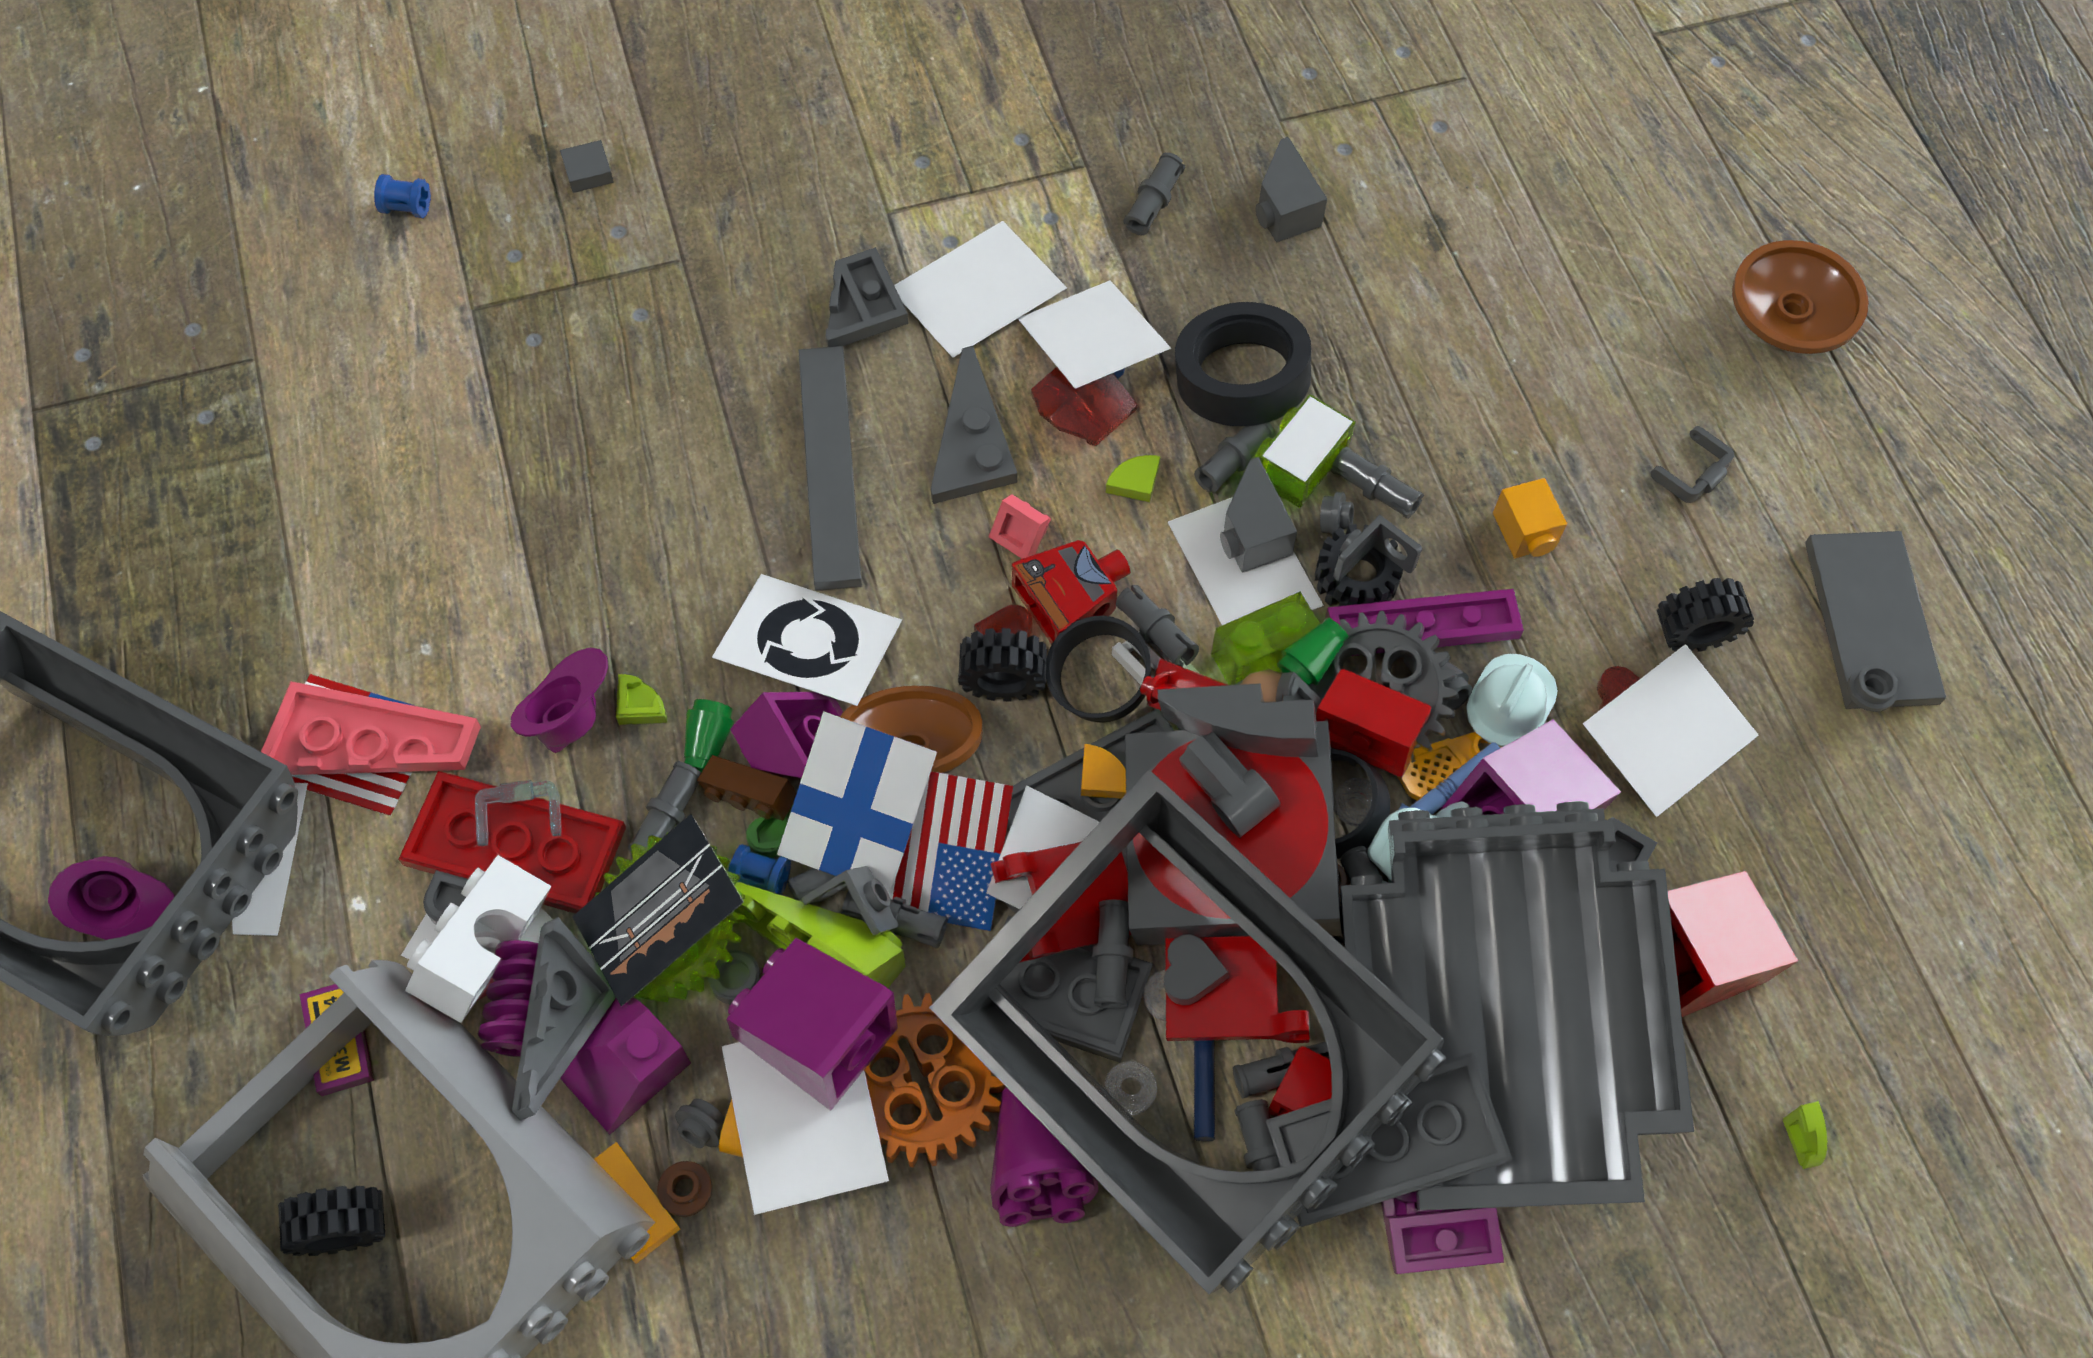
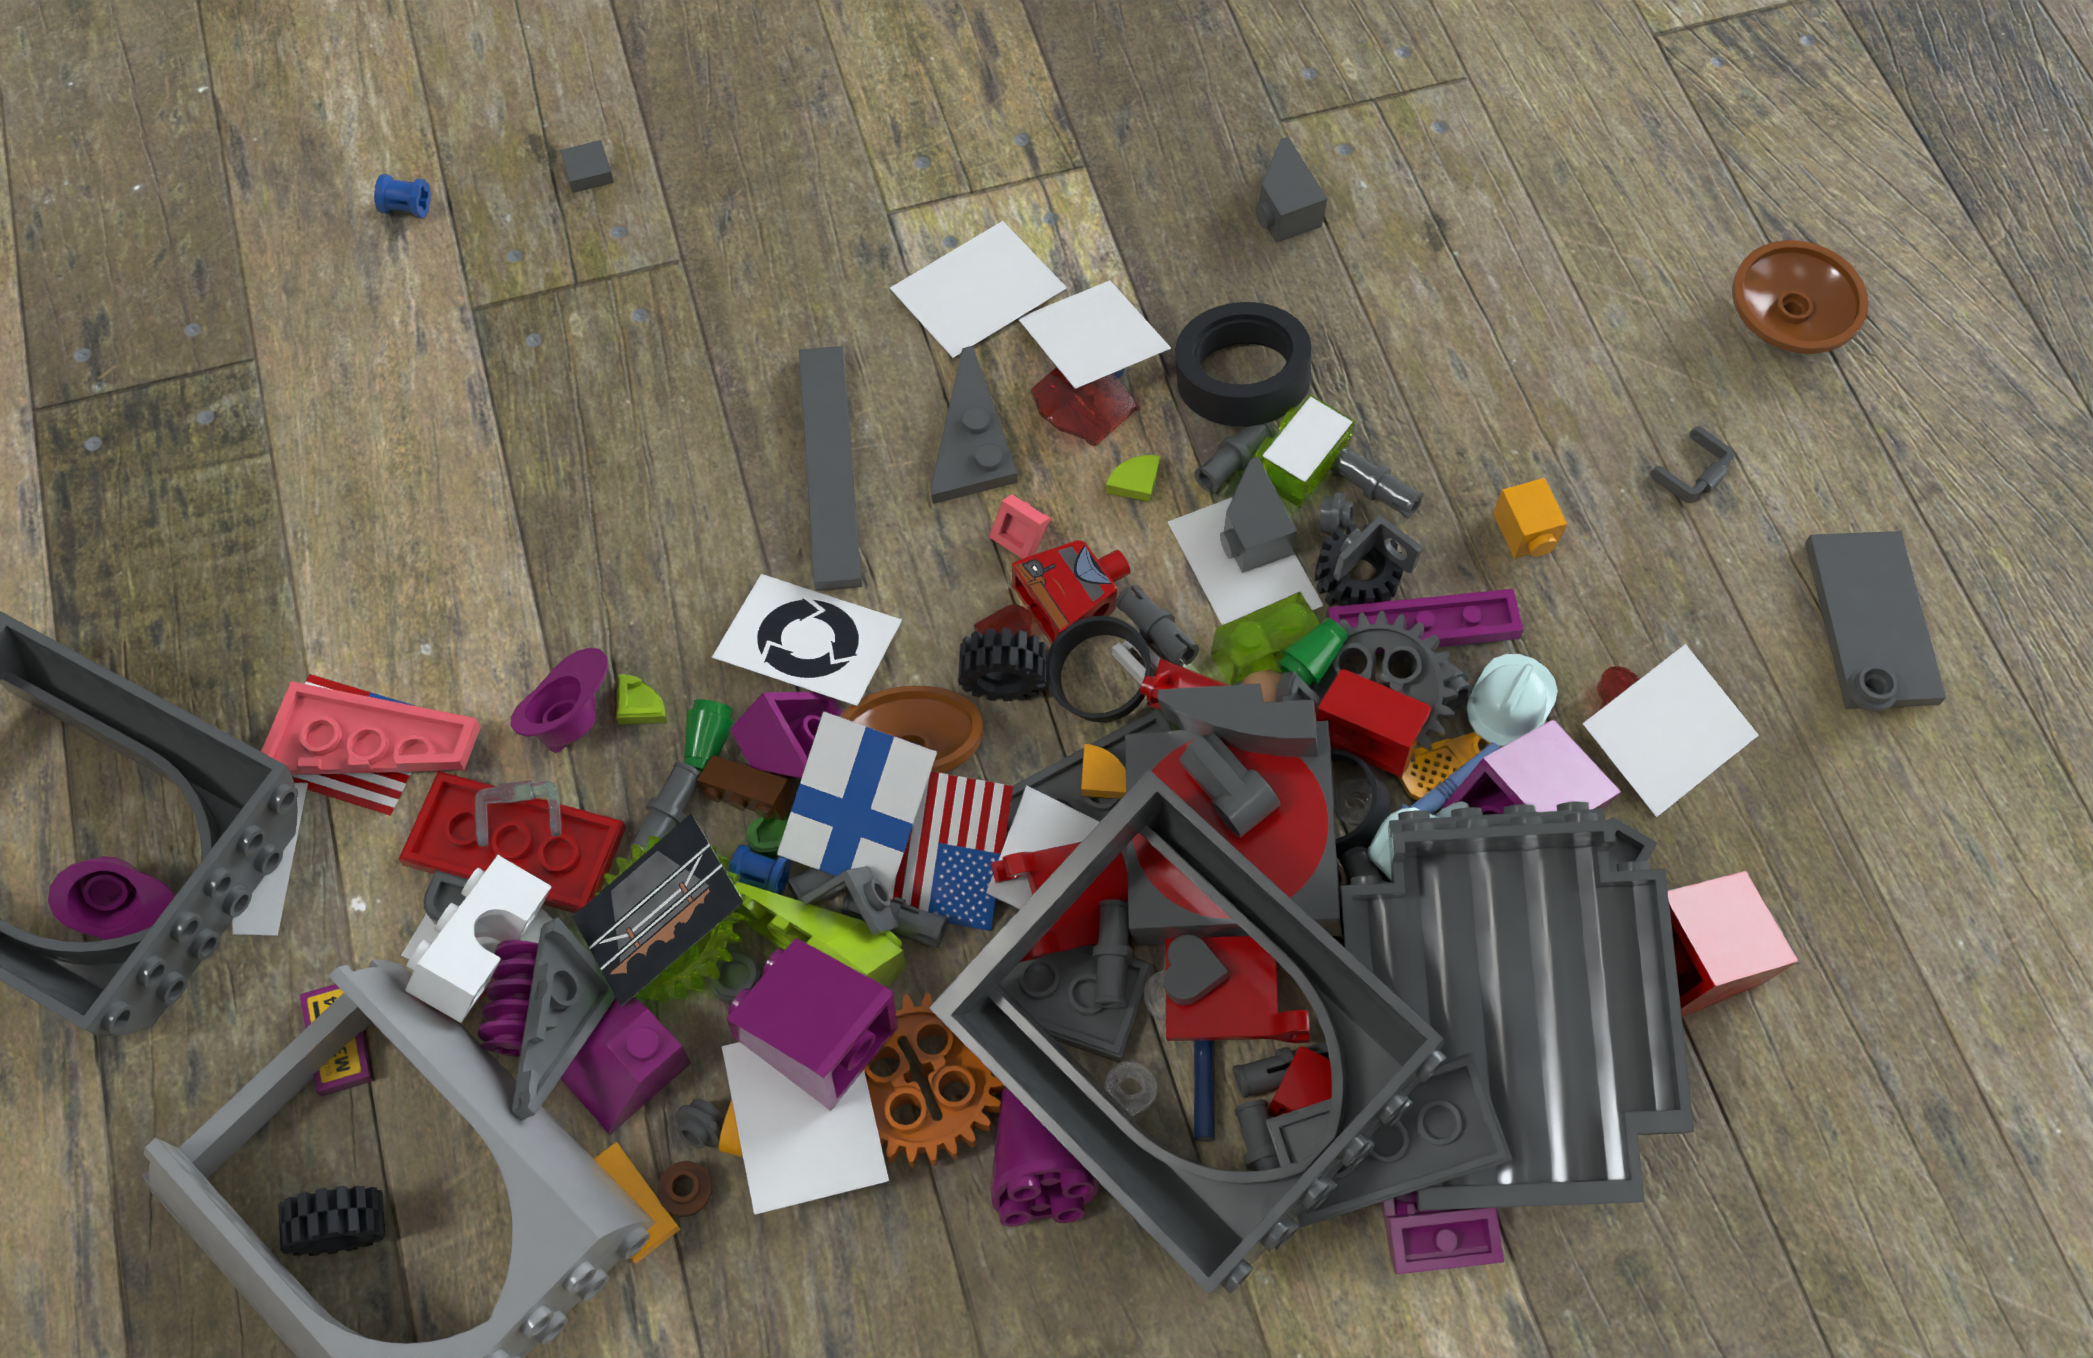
(862, 300): dark grey wing -> none
(1154, 193): dark grey pin -> none
(1705, 614): black tyre -> none
(1807, 1134): lime tile -> none

